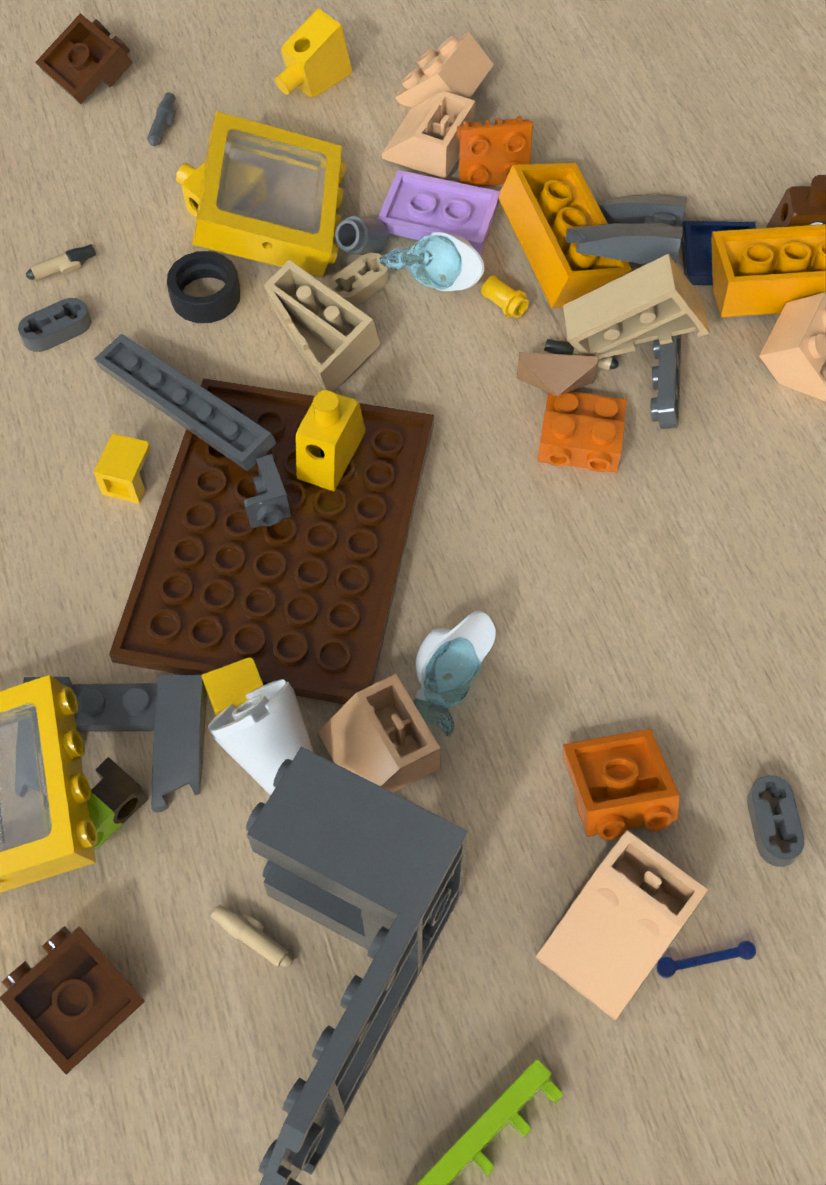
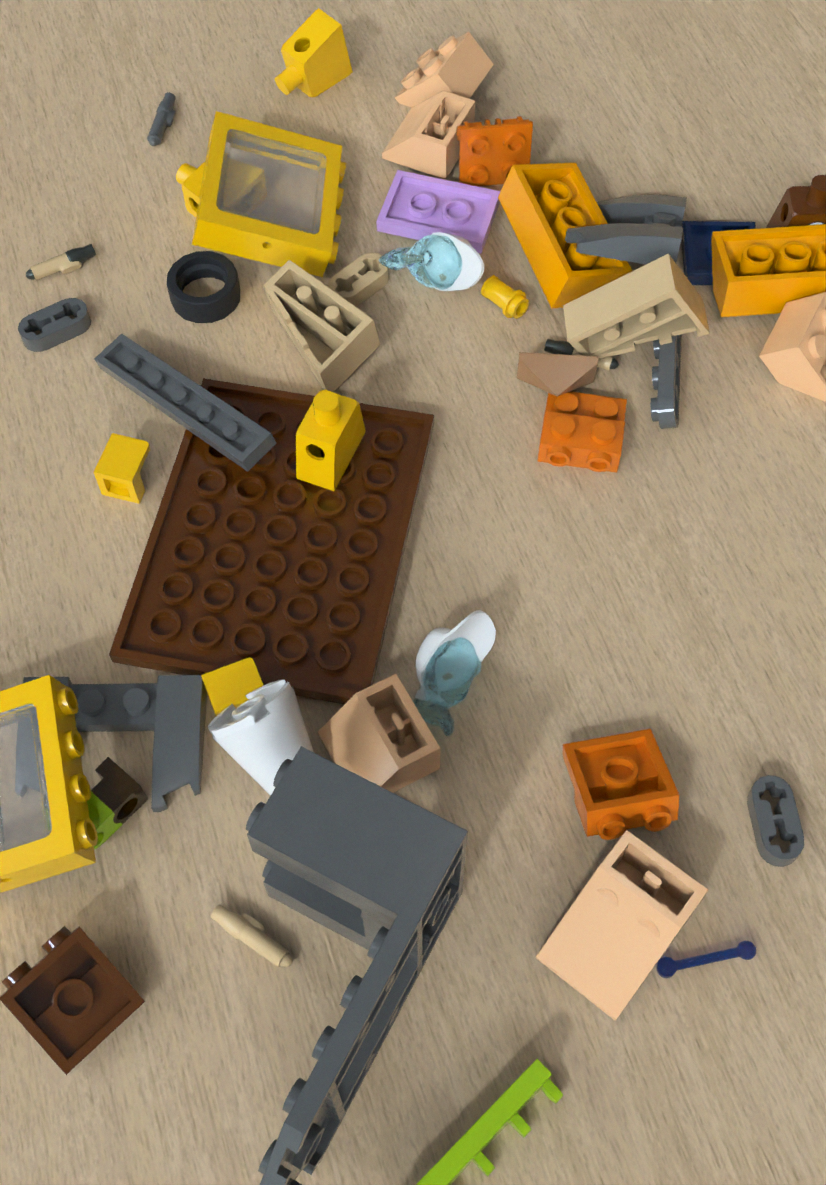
(85, 58): reddish brown plate -> none
(272, 501): dark grey bracket -> none
(361, 235): dark grey brick -> none

